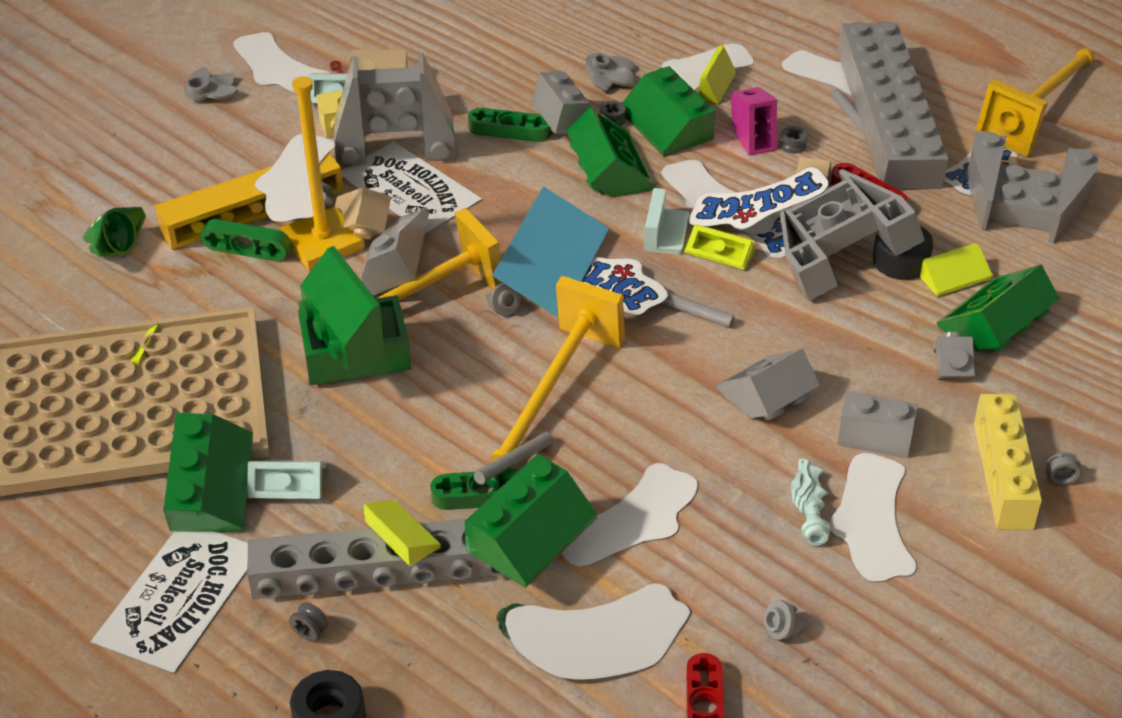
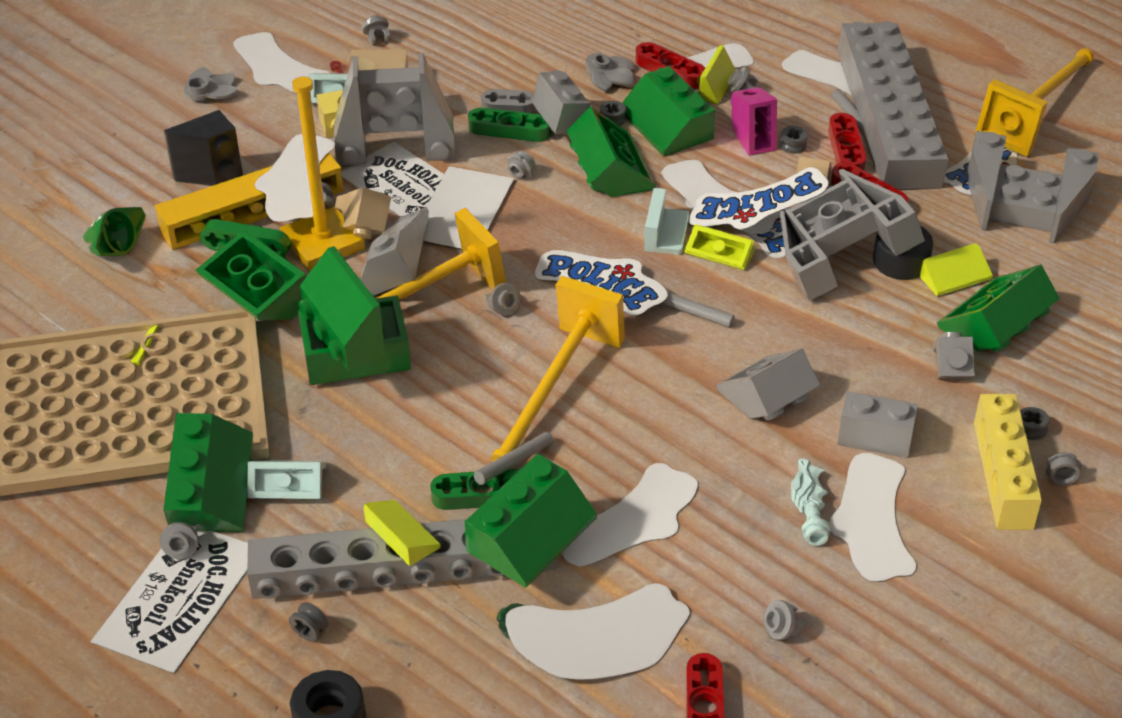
(179, 540): none -> light grey plate
(204, 150): none -> black slope
(255, 278): none -> green slope
(376, 25): none -> light grey plate
(459, 189): none -> white sticker
(508, 100): none -> light grey beam
(521, 164): none -> light grey plate
(549, 244): medium azure sticker -> none
(653, 56): none -> red beam
(742, 80): none -> light grey plate
(848, 135): none -> red beam
(1038, 422): none -> dark grey bush

